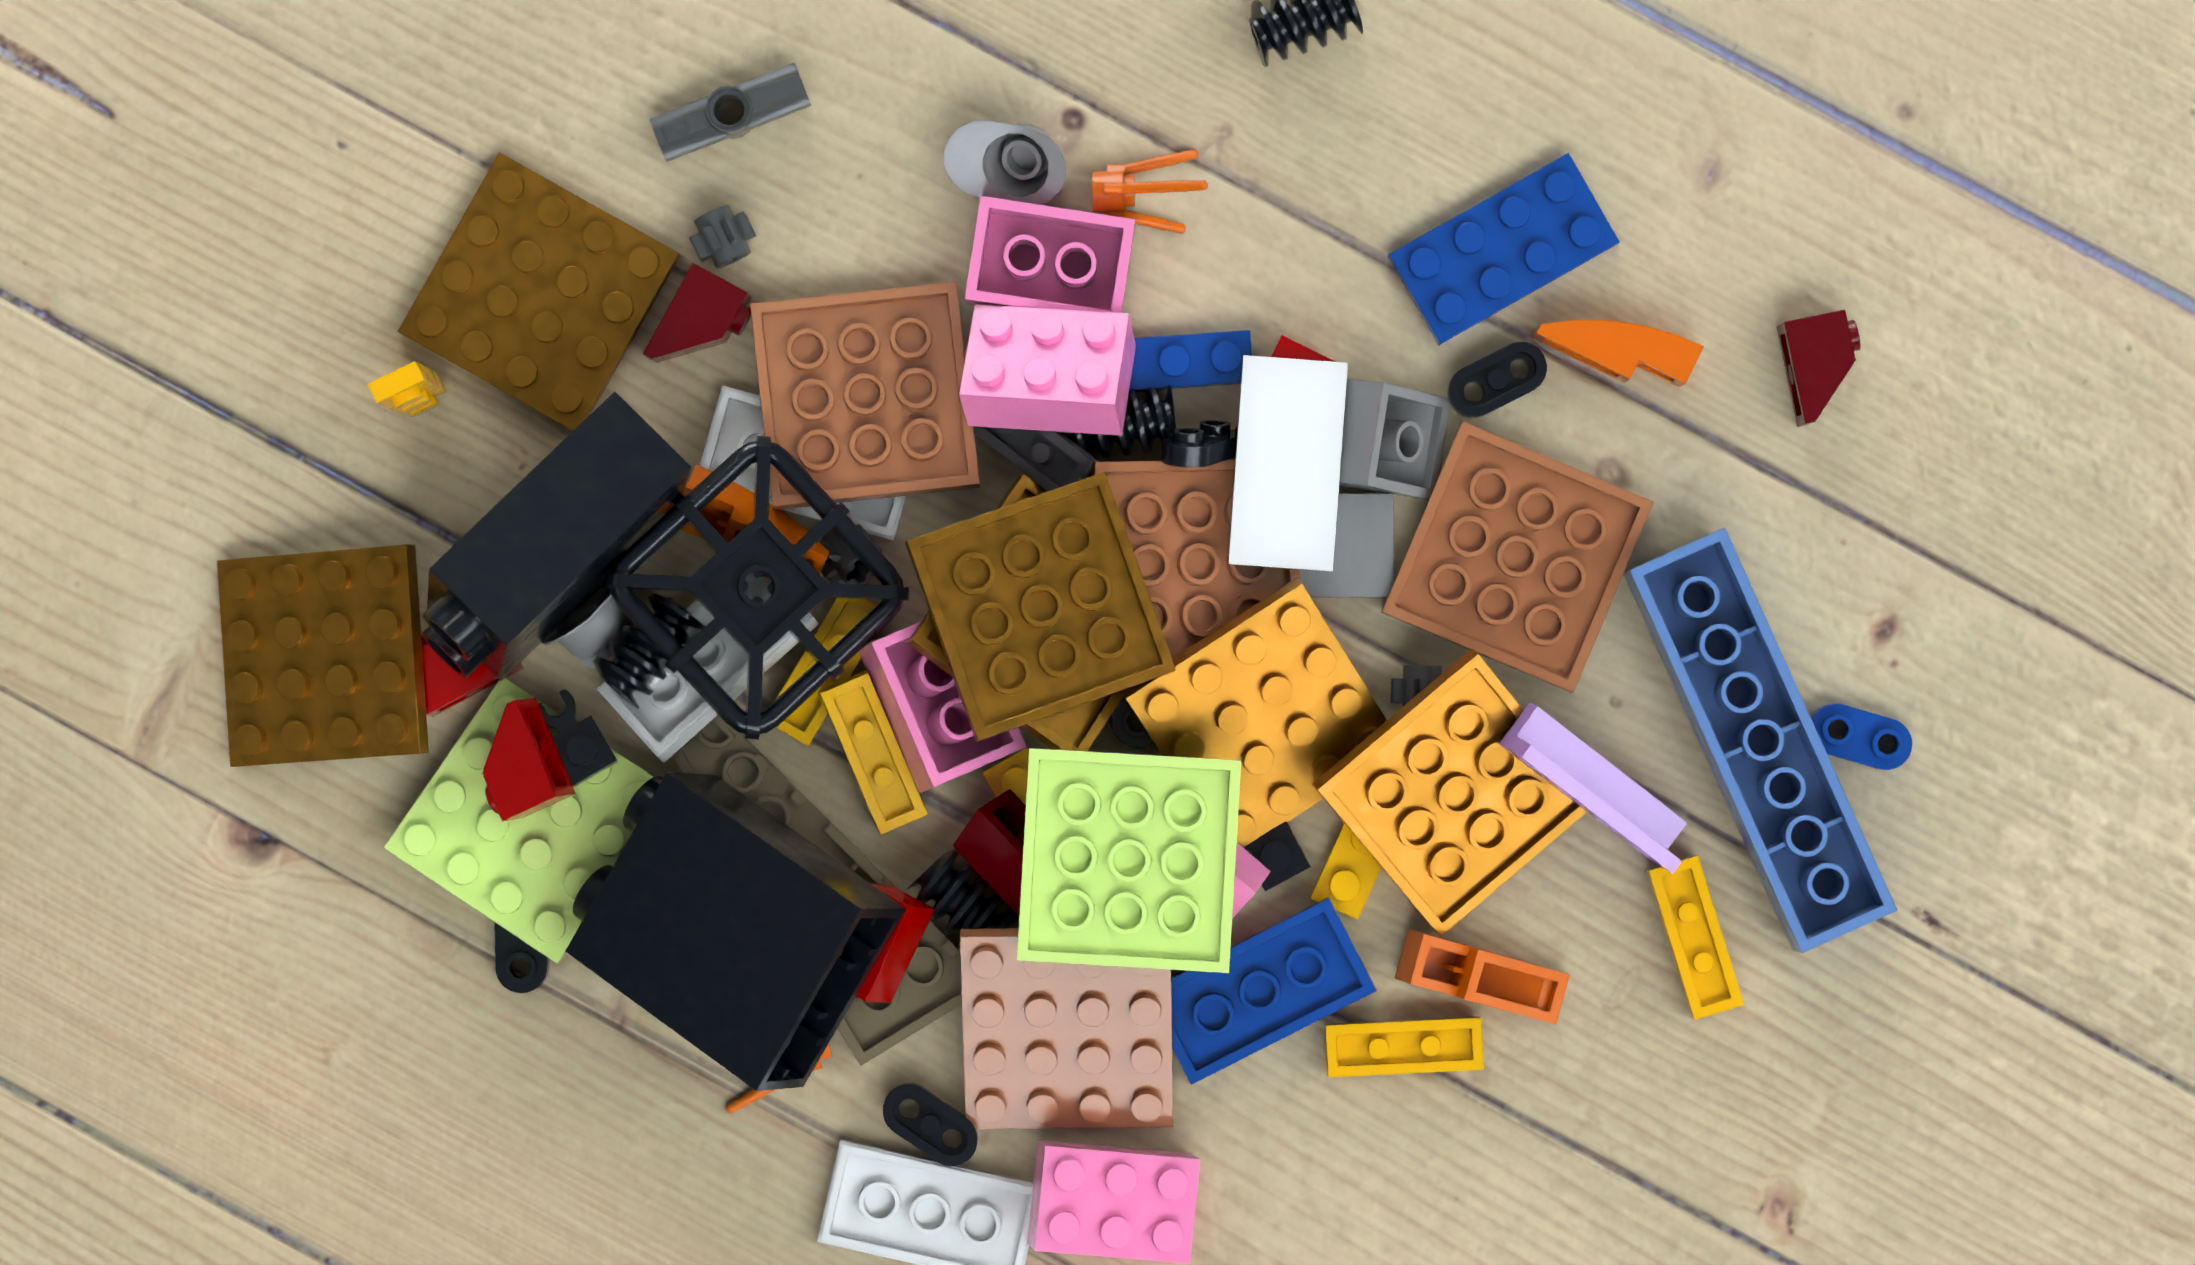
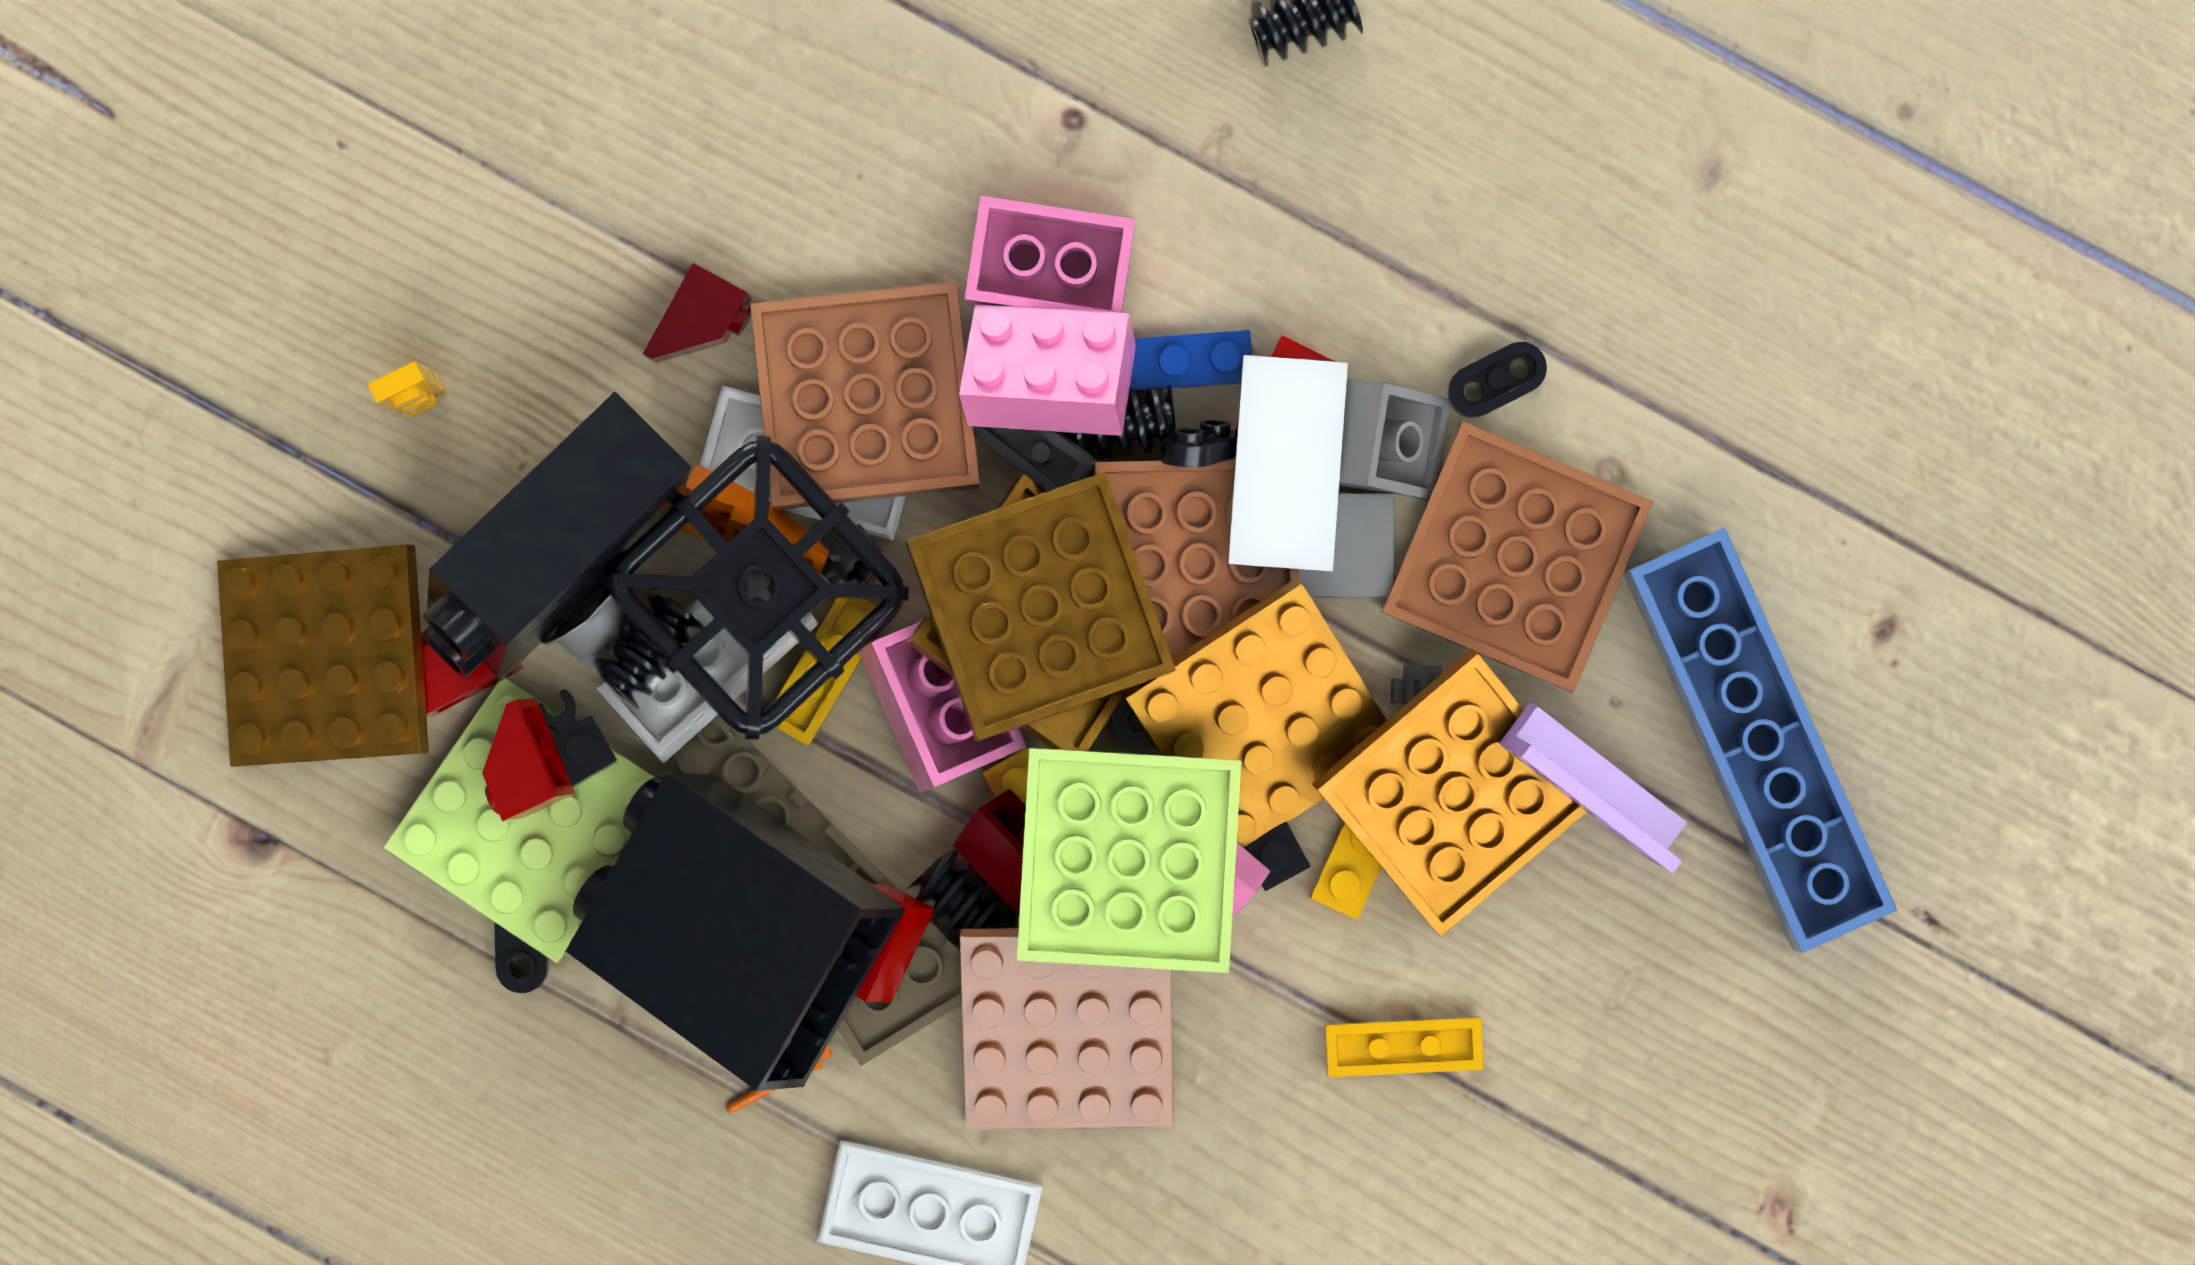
(539, 292): pearl gold plate -> none
(697, 124): dark grey piece -> none
(722, 236): dark grey gear -> none
(873, 752): yellow plate -> none
(928, 1126): black plate -> none
(1005, 161): light grey piece -> none
(1113, 1201): bright pink brick -> none
(1115, 190): orange plant -> none
(1272, 990): blue plate -> none
(1482, 976): orange slope -> none
(1503, 249): blue plate -> none
(1621, 346): orange slope -> none
(1695, 938): yellow plate -> none
(1816, 359): dark red slope -> none
(1862, 736): blue plate -> none

